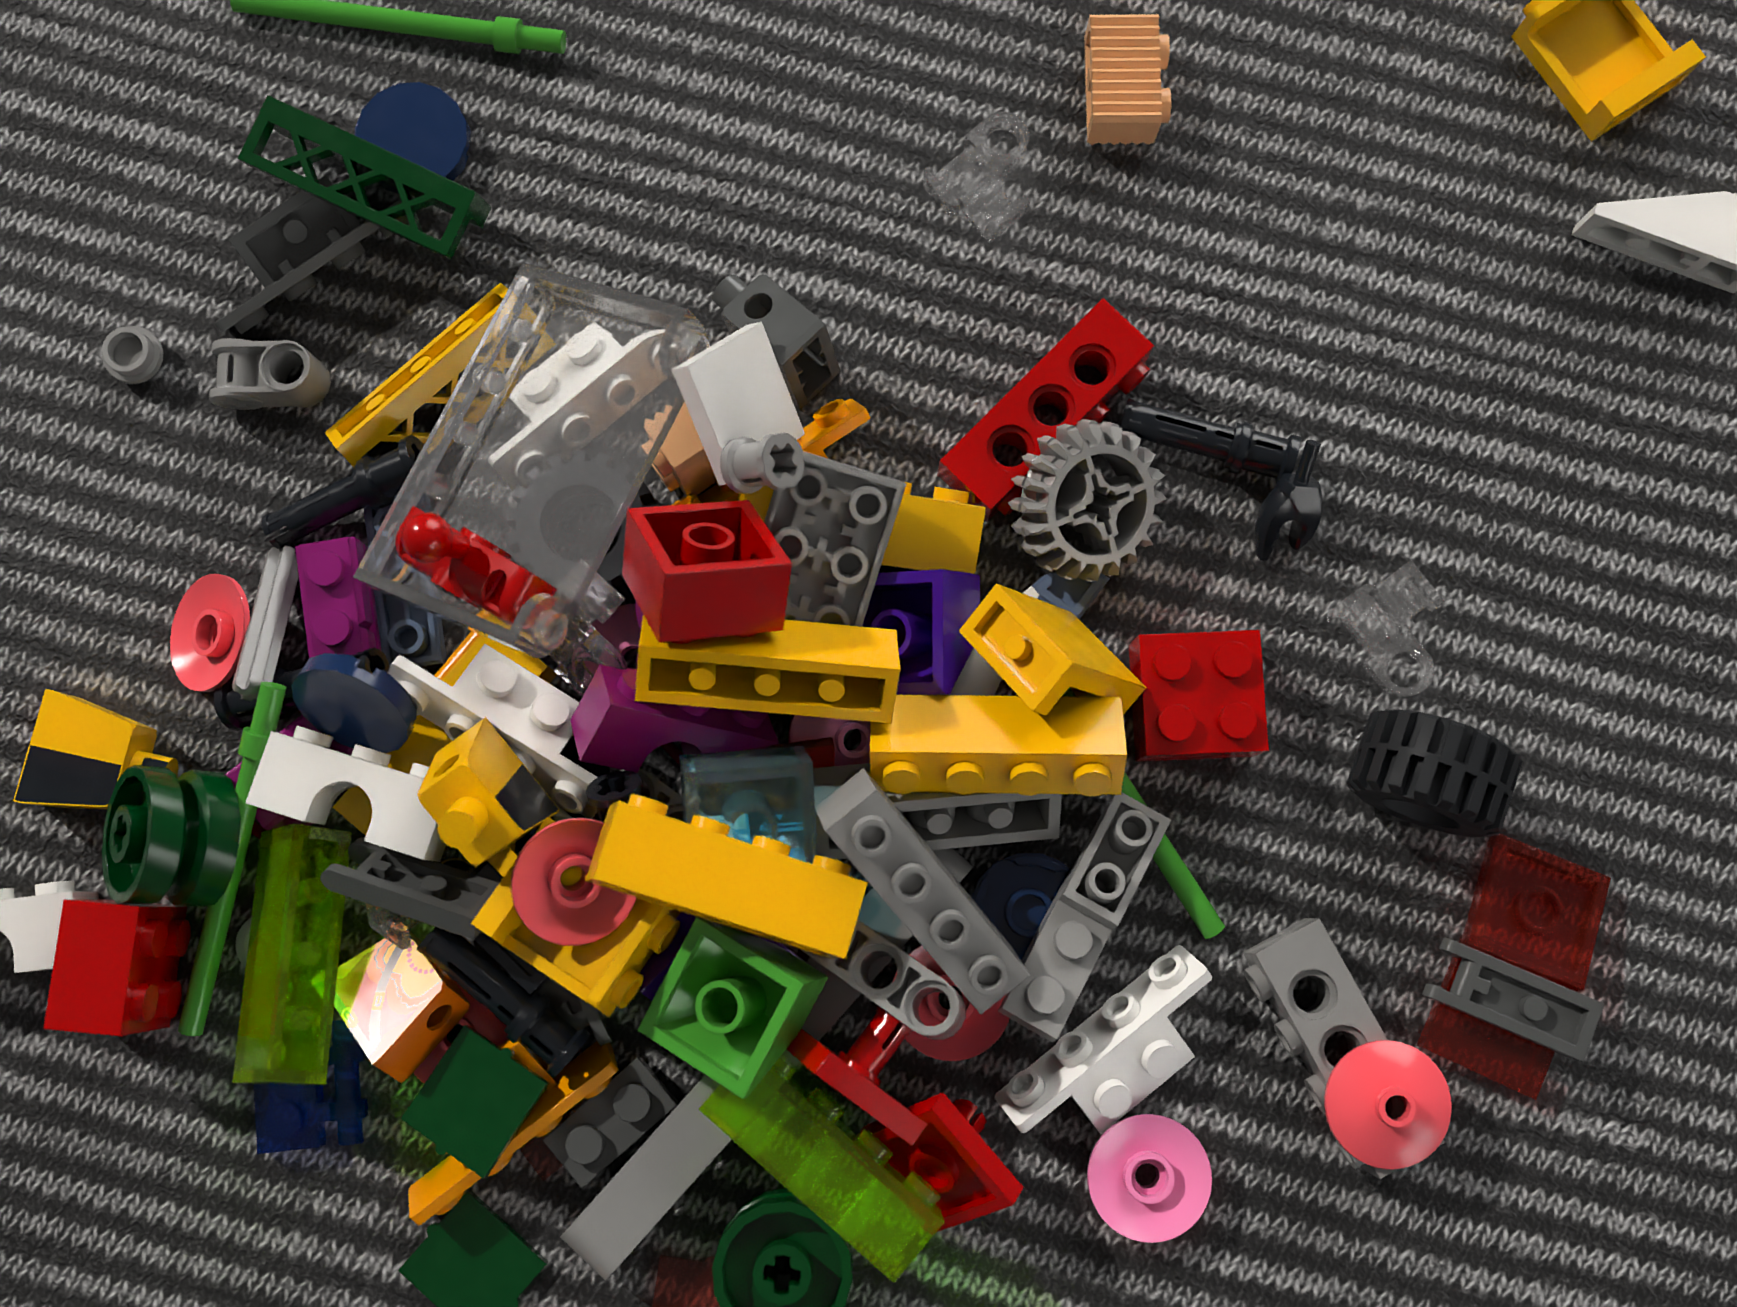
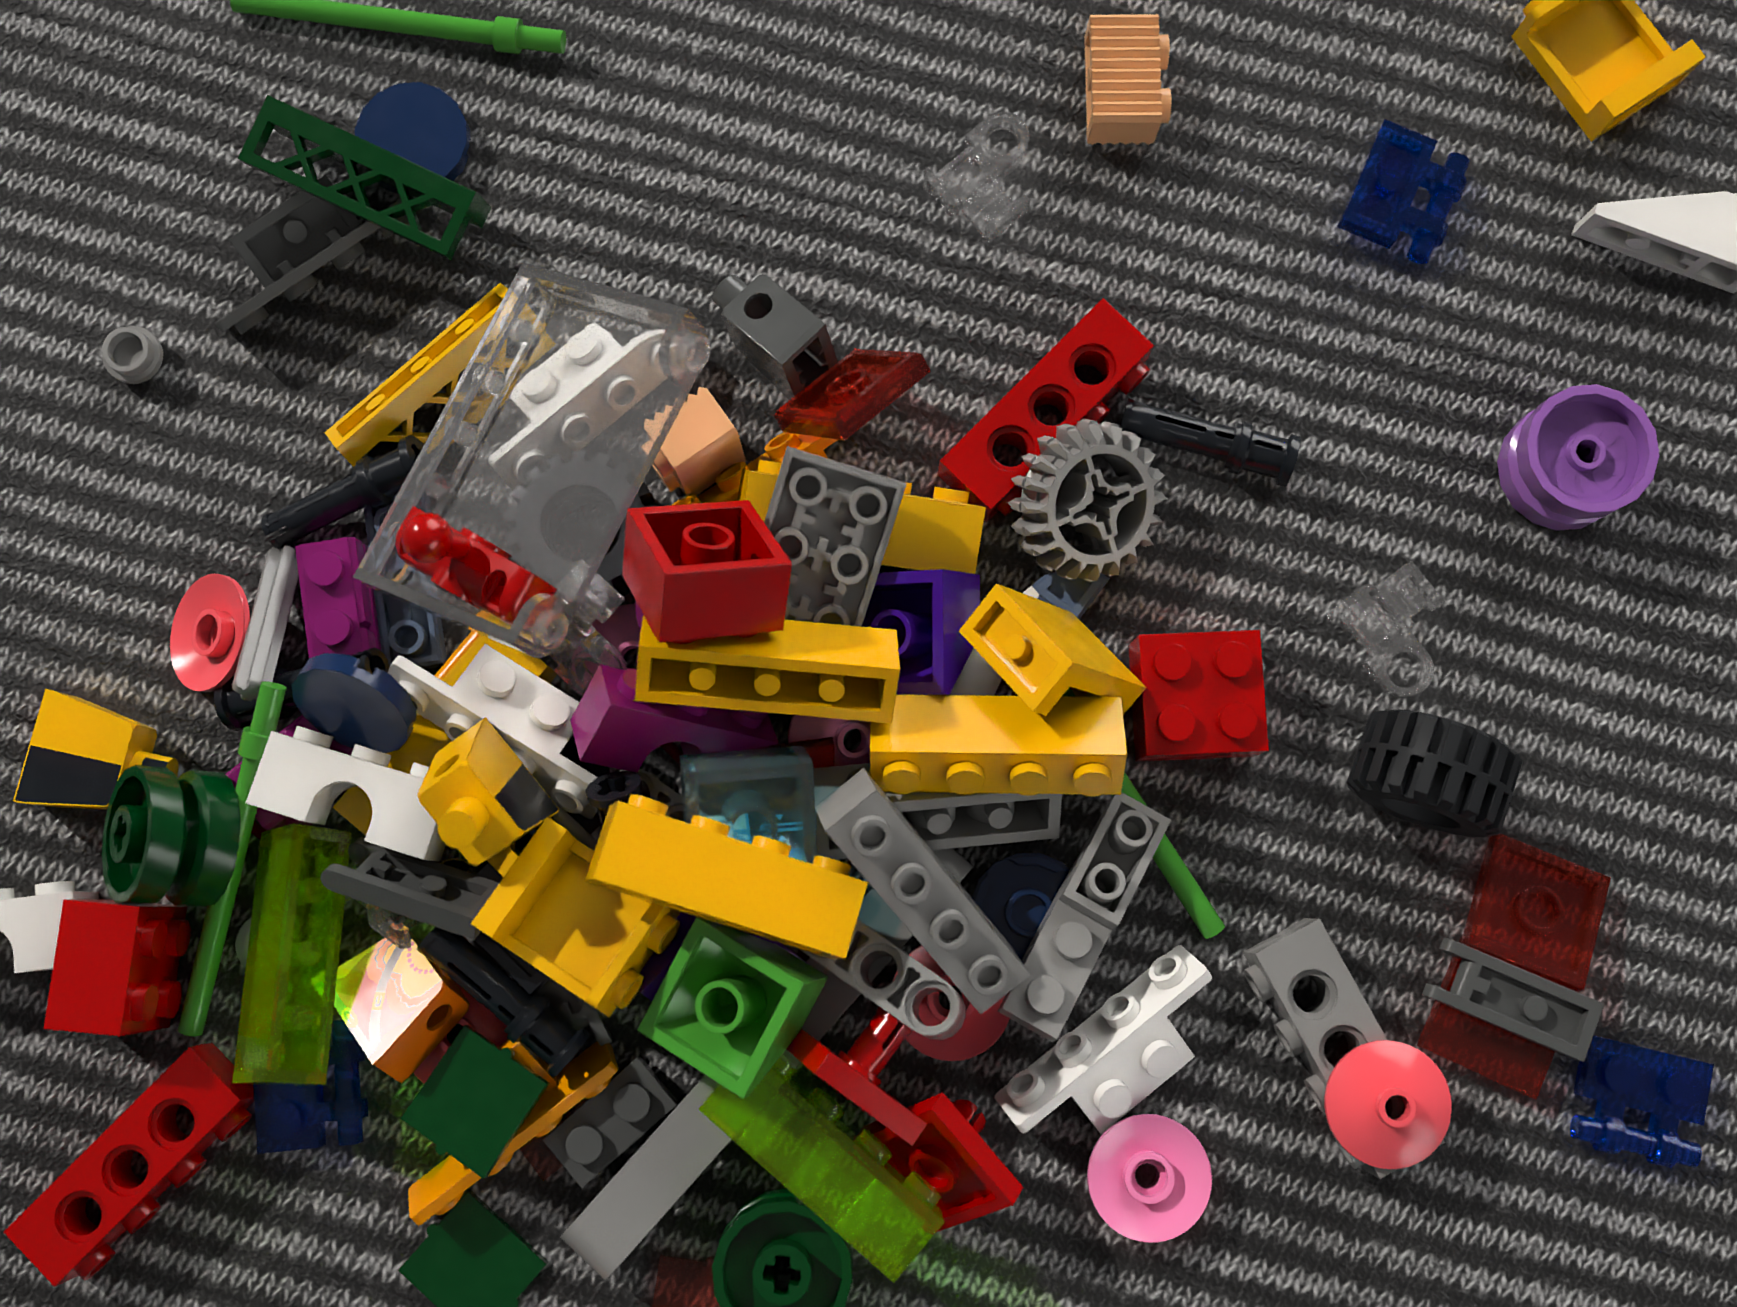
(55, 1226): none -> red brick
(257, 373): light grey piece -> none
(558, 911): coral dish -> none
(736, 393): white tile -> none
(769, 462): light grey bush -> none
(851, 393): none -> clear red tile
(1294, 498): black hand -> none
(1388, 183): none -> clear blue plate
(1578, 457): none -> medium lavender wheel
(1647, 1081): none -> clear blue plate

